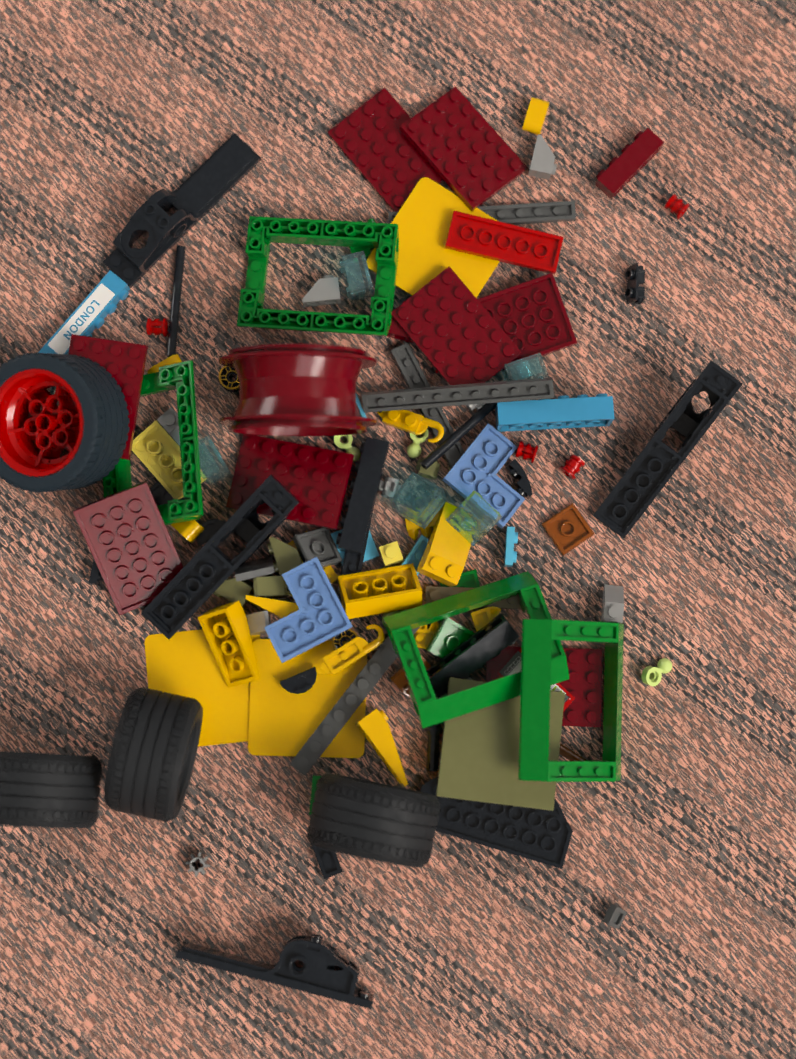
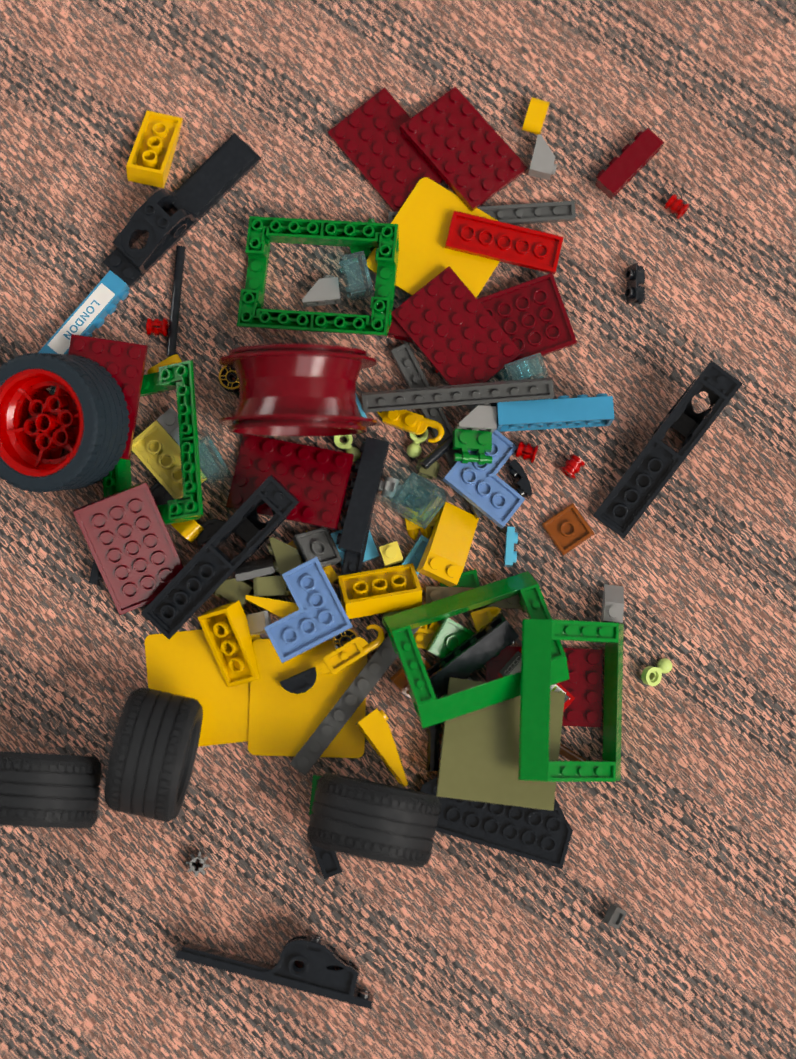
(154, 149): none -> yellow slope
(472, 441): none -> green plate
(474, 518): clear light blue container -> none
(480, 419): none -> light grey slope

